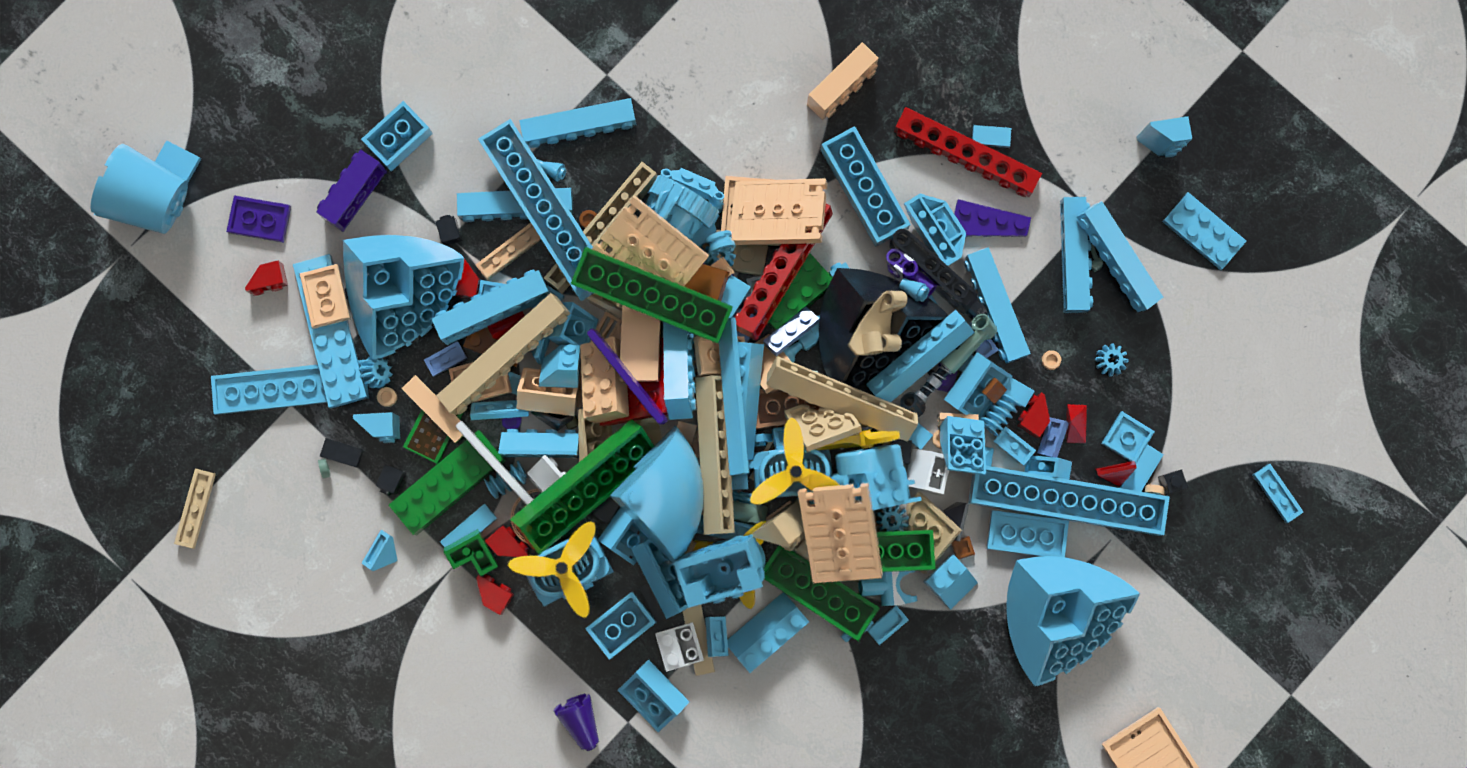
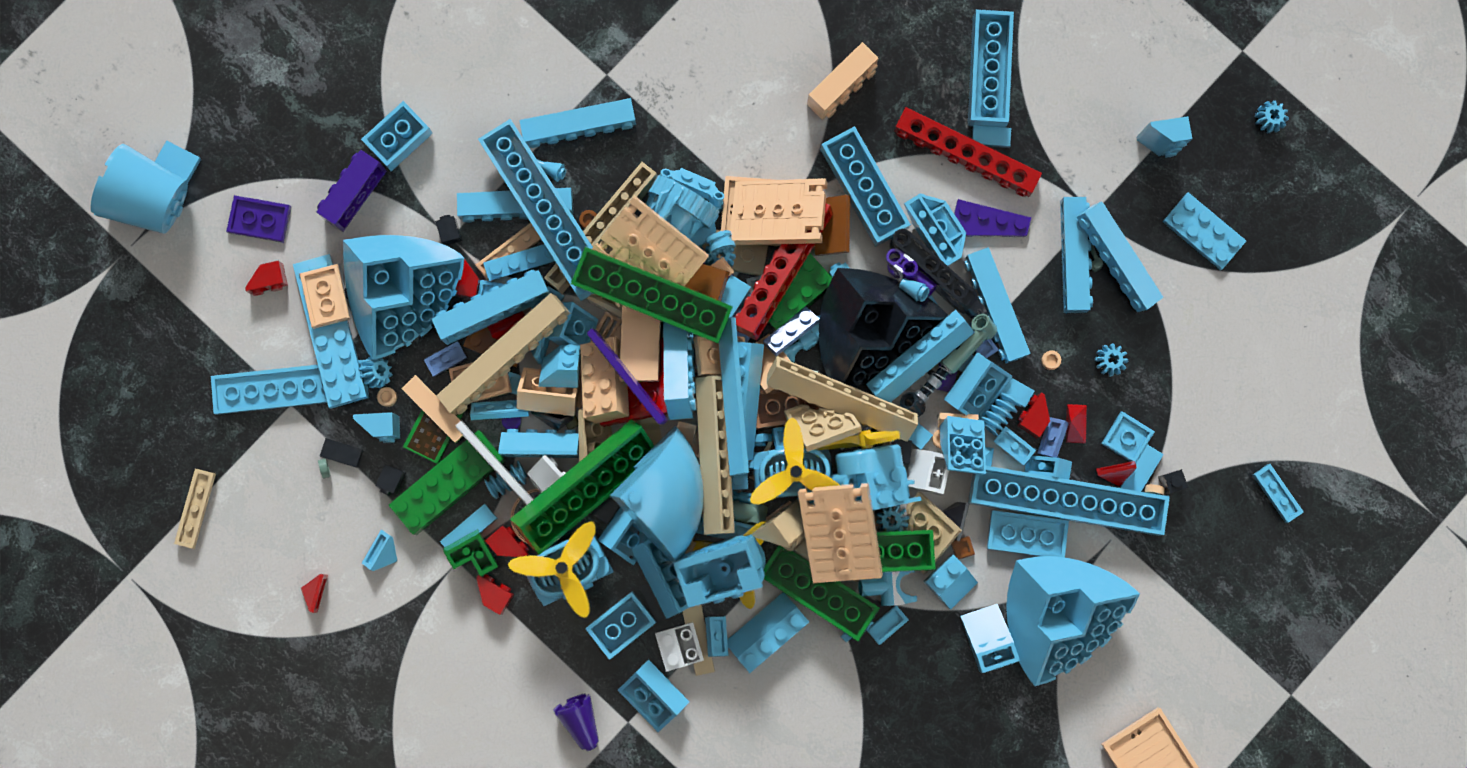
(314, 591): none -> red slope
(517, 262): none -> medium azure plate
(837, 231): none -> dark orange tile
(874, 332): tan panel -> none
(989, 638): none -> slope
(990, 68): none -> medium azure brick
(994, 390): dark orange tile -> none
(1265, 113): none -> medium azure gear

